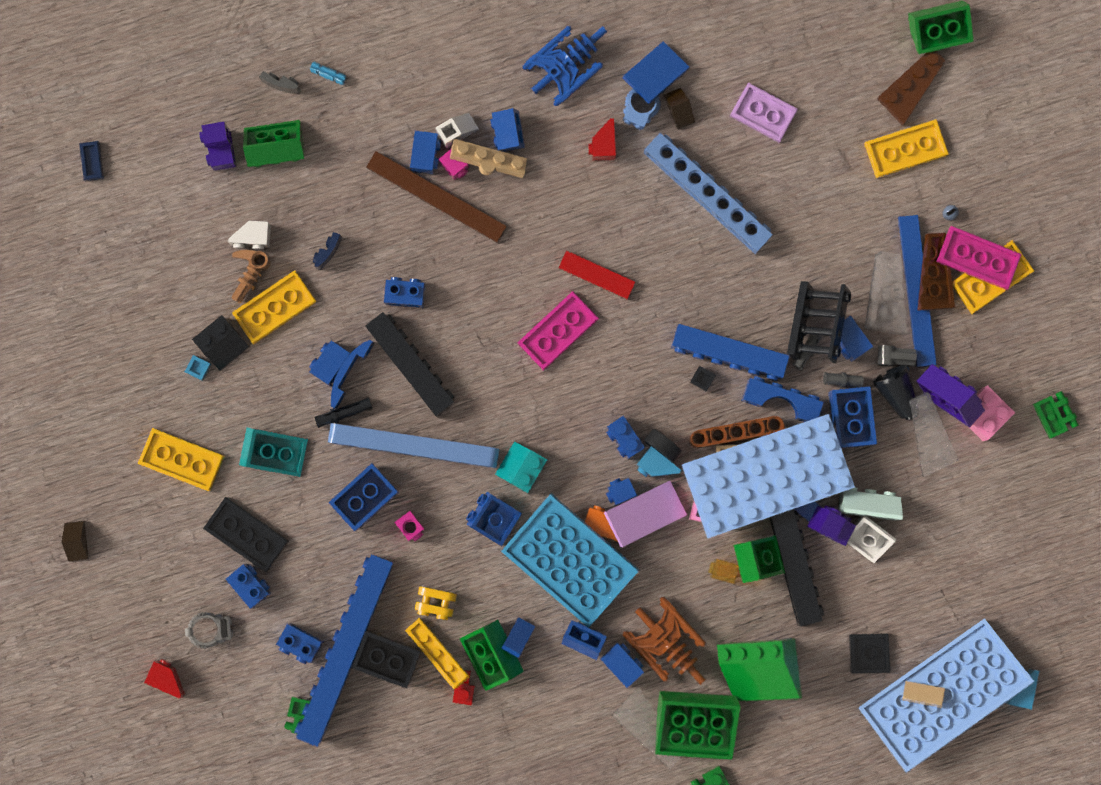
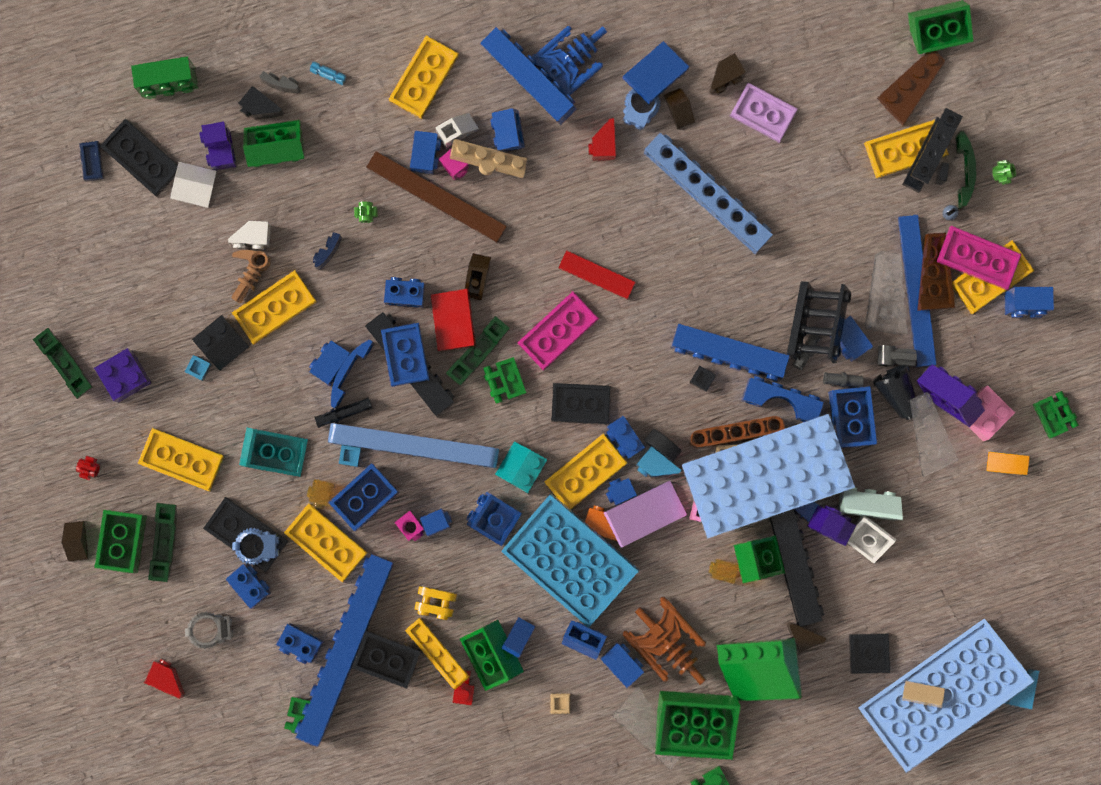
(63, 362): none -> dark green slope
(88, 467): none -> red gear
(120, 541): none -> green brick
(122, 375): none -> dark purple brick
(140, 157): none -> black tile
(163, 542): none -> dark green slope
(164, 77): none -> green brick
(193, 184): none -> white slope
(258, 105): none -> black slope
(270, 546): none -> medium blue piece
(320, 493): none -> clear yellow brick
(325, 542): none -> yellow tile
(349, 455): none -> dark azure tile
(365, 212): none -> bright green gear
(405, 354): none -> blue tile
(423, 77): none -> yellow tile
(436, 522): none -> blue brick
(453, 320): none -> red tile
(475, 355): none -> dark green slope
(477, 275): none -> dark brown slope
(510, 378): none -> green plate
(528, 76): none -> blue brick
(560, 703): none -> tan tile
(580, 403): none -> black tile
(586, 472): none -> yellow tile
(728, 72): none -> dark brown slope
(804, 638): none -> dark brown slope
(932, 150): none -> black fence
(942, 173): none -> black tile
(964, 147): none -> dark green slope
(1004, 172): none -> bright green gear
(1008, 463): none -> light orange slope
(1029, 301): none -> blue brick

